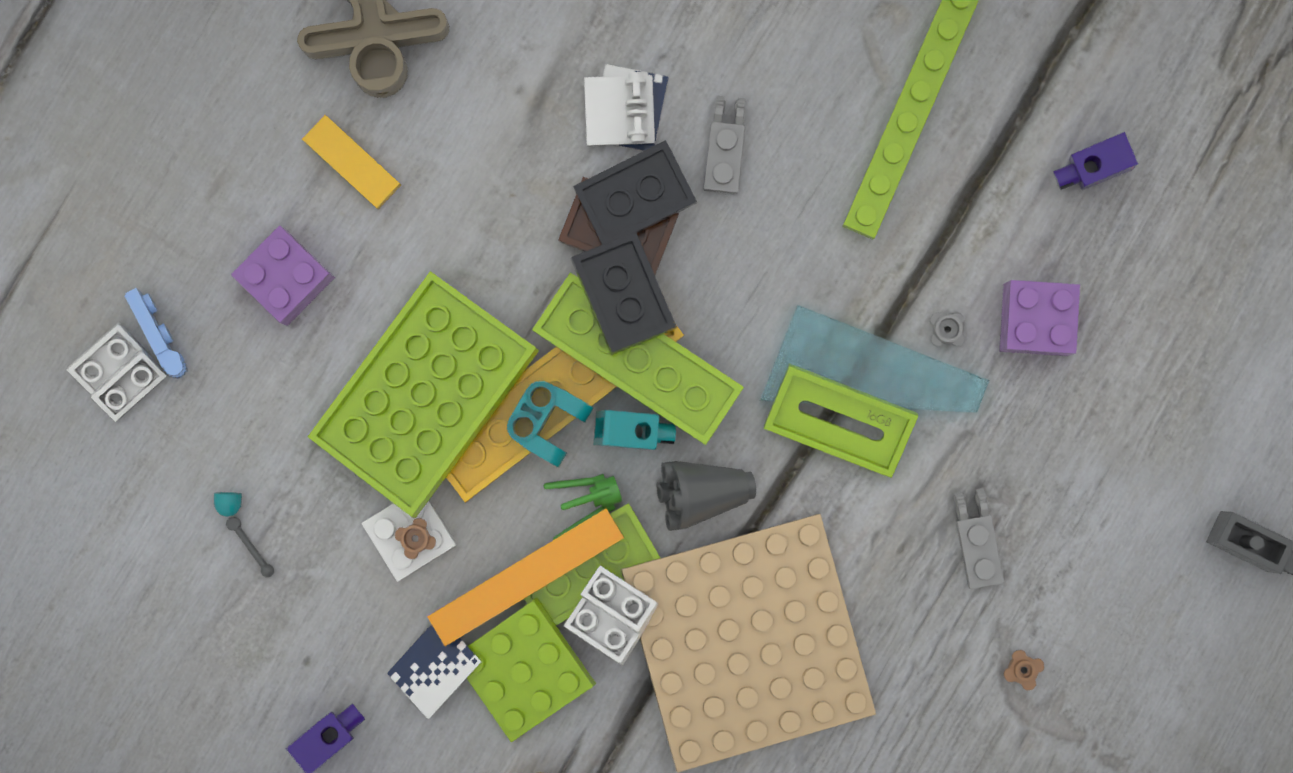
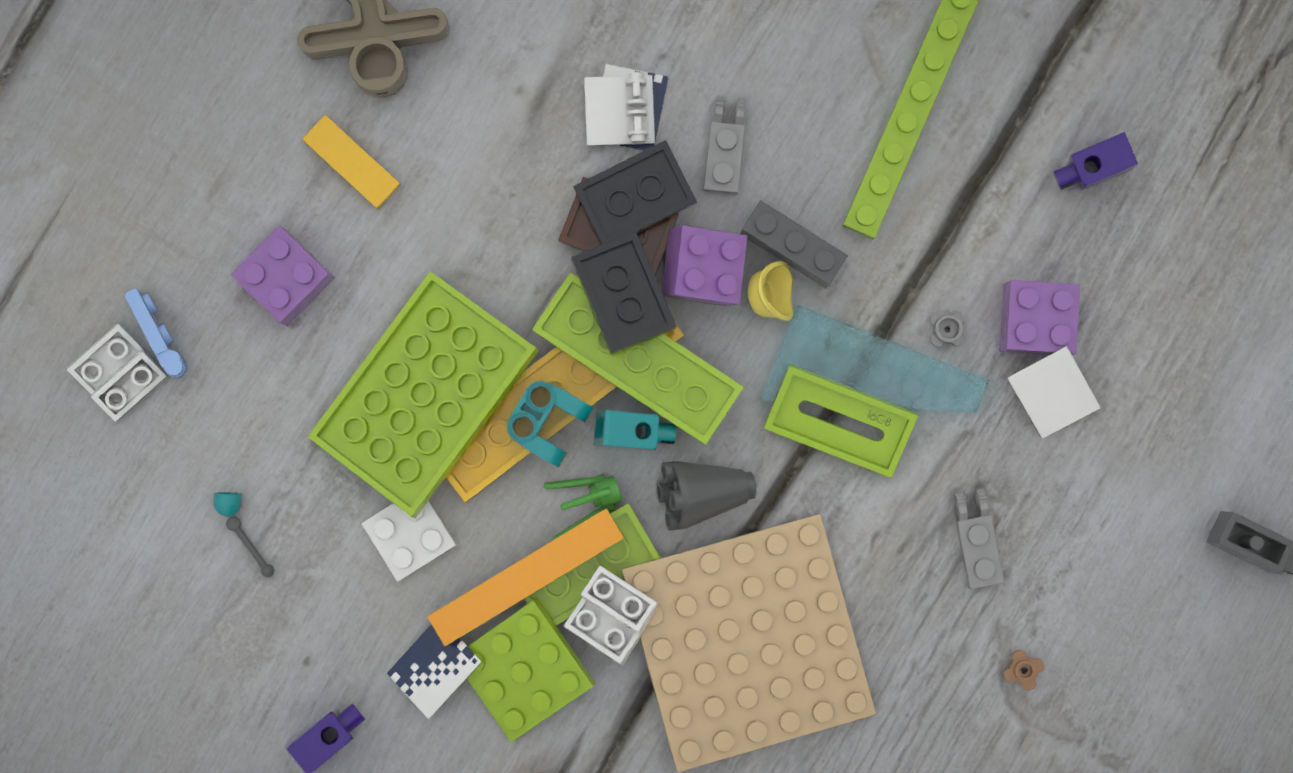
(413, 548): medium nougat plate -> none
(704, 266): none -> medium lavender brick
(771, 291): none -> light yellow helmet
(793, 244): none -> dark grey brick
(1054, 392): none -> white sticker

